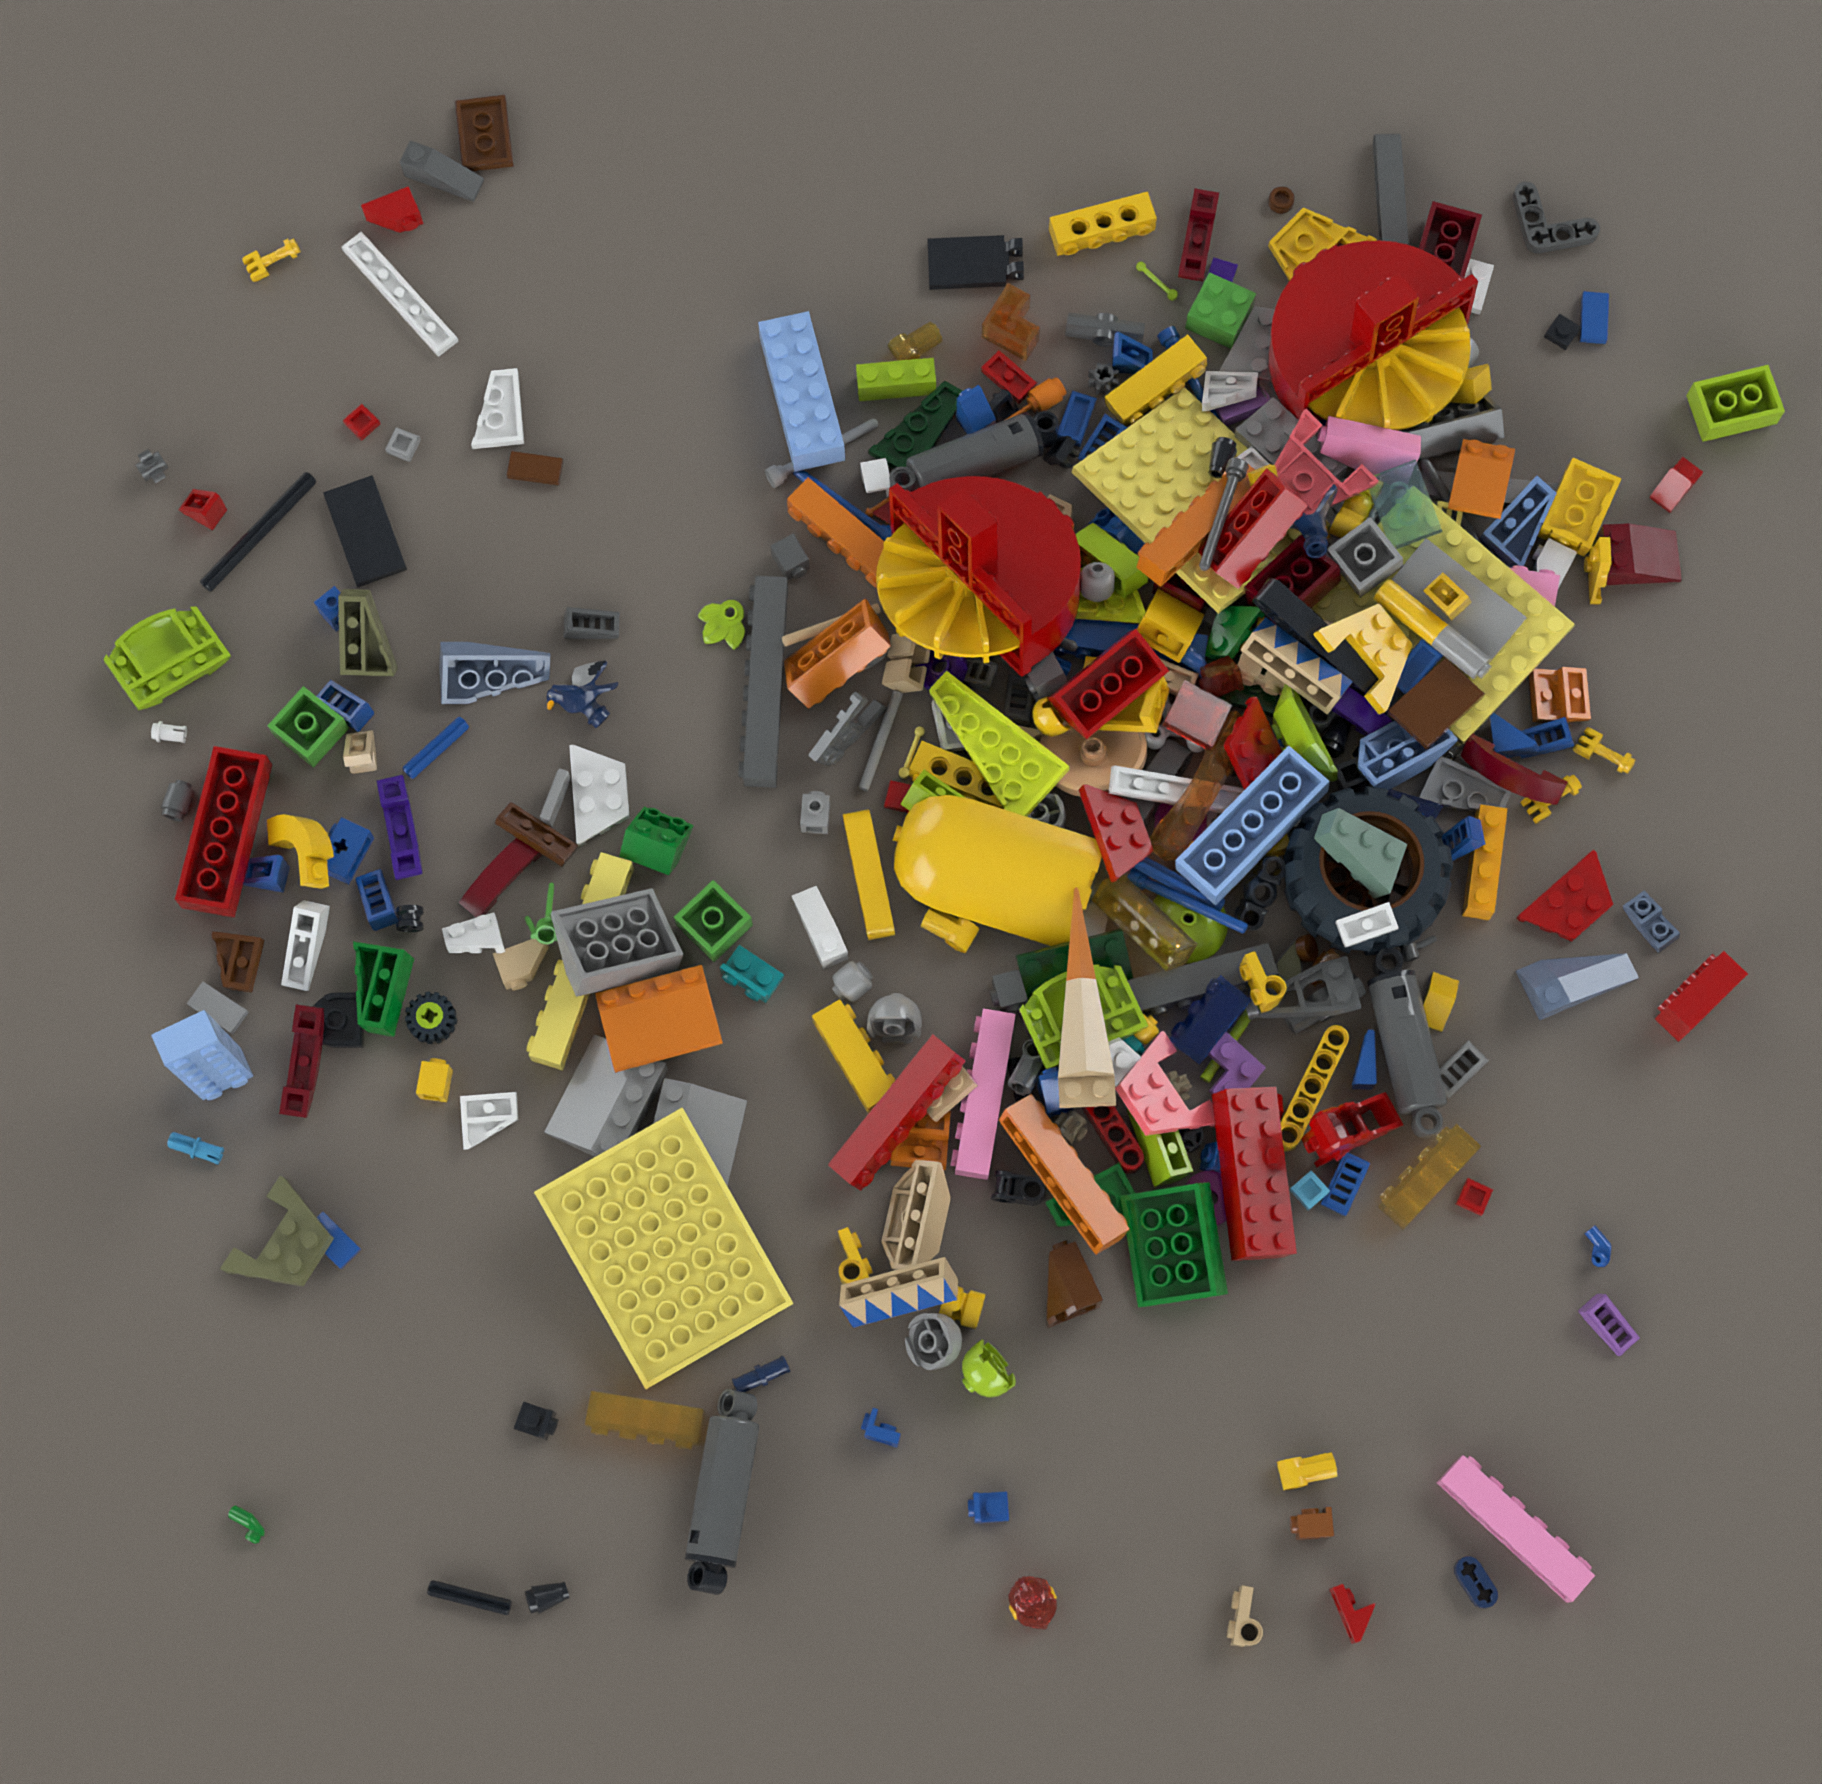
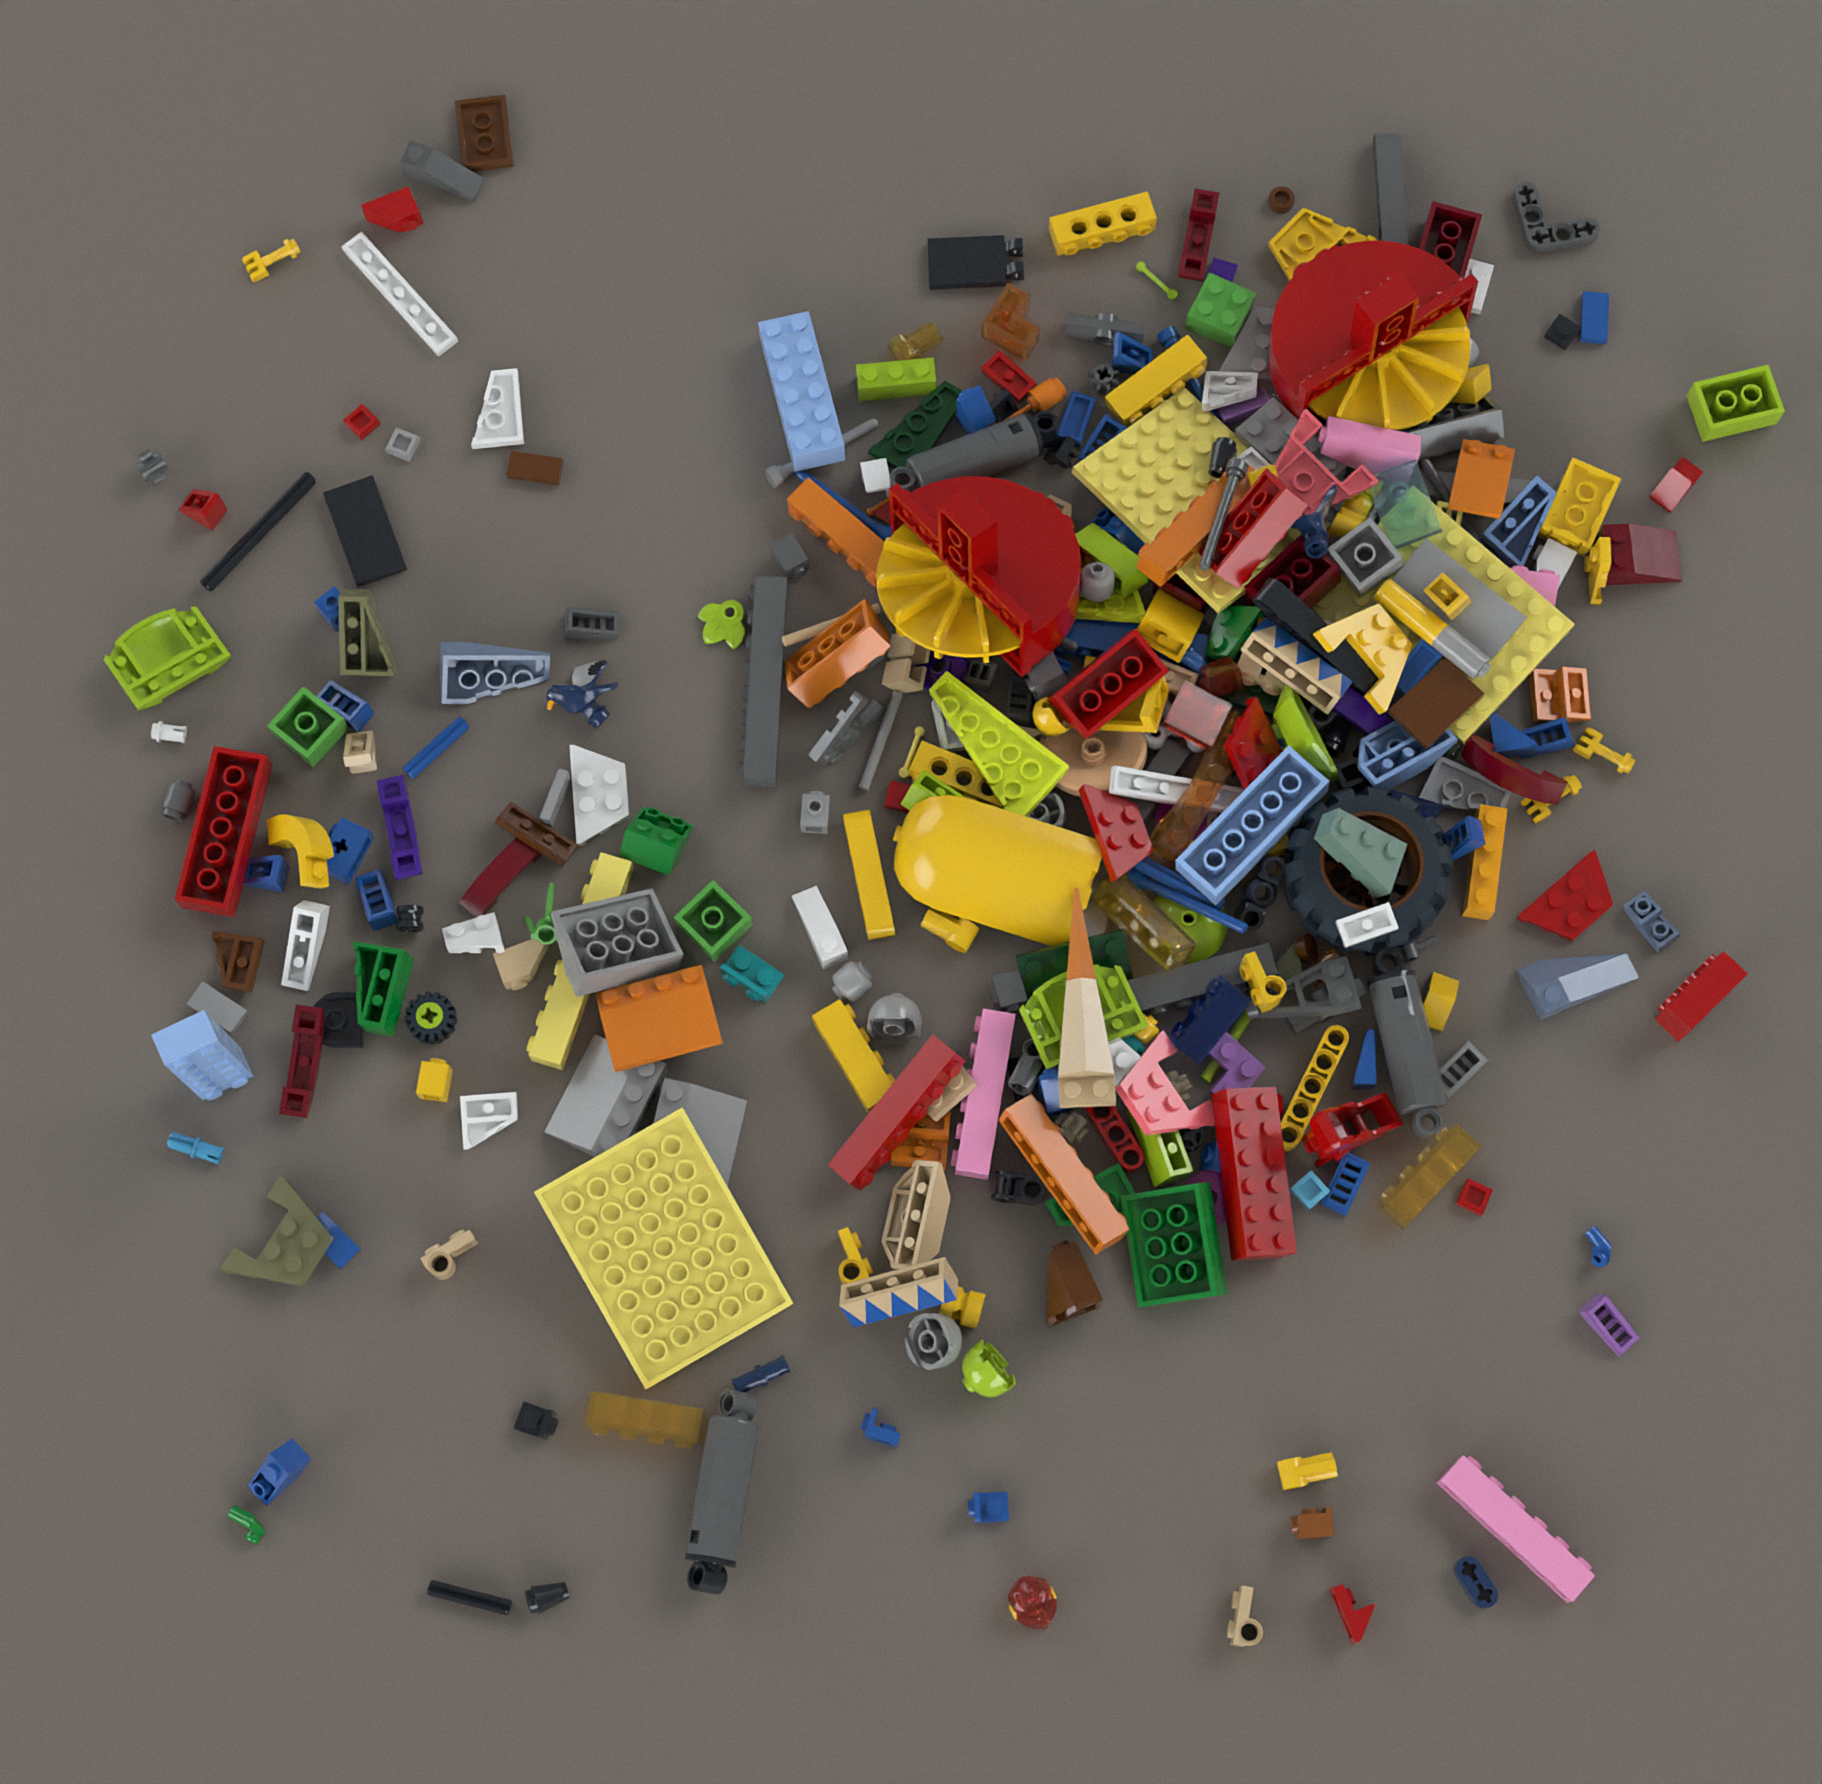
(278, 1471): none -> blue slope
(458, 1243): none -> tan plate

